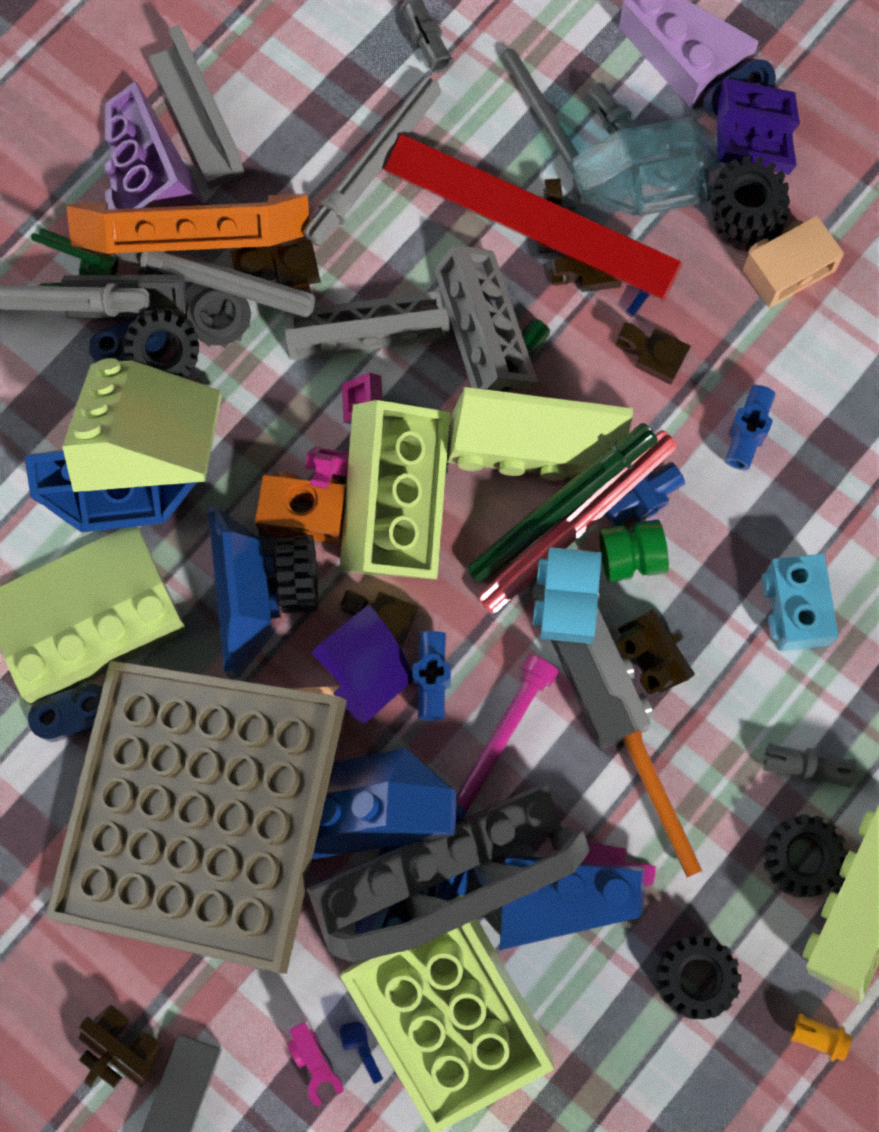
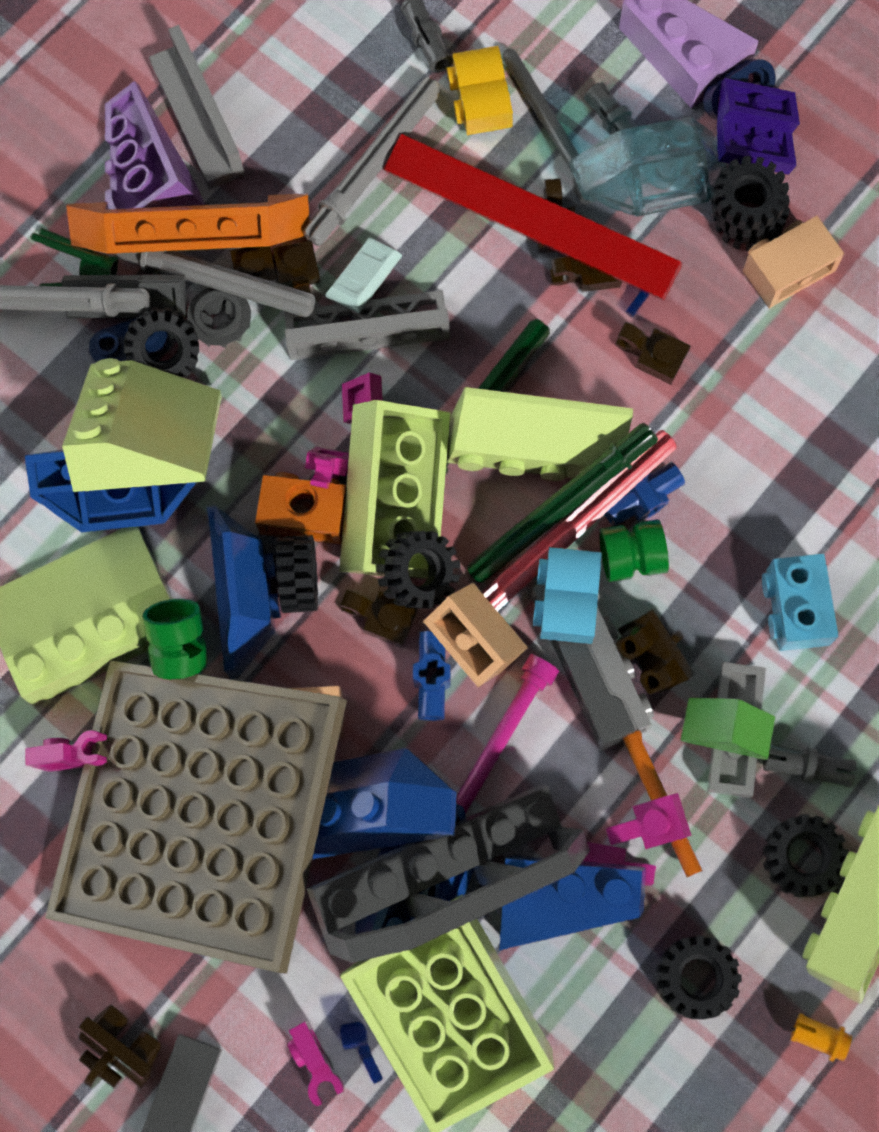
(59, 755): none -> dark pink plate
(69, 712): dark blue plate -> none
(175, 638): none -> green wheel
(363, 275): none -> light aqua tile
(365, 663): dark purple slope -> none
(439, 569): none -> black tyre
(474, 317): light grey fence -> none
(475, 634): none -> light nougat brick
(481, 89): none -> yellow brick
(656, 821): none -> dark pink plate
(728, 726): none -> bright green slope
(729, 771): none -> light grey plate
(756, 413): blue axle -> none

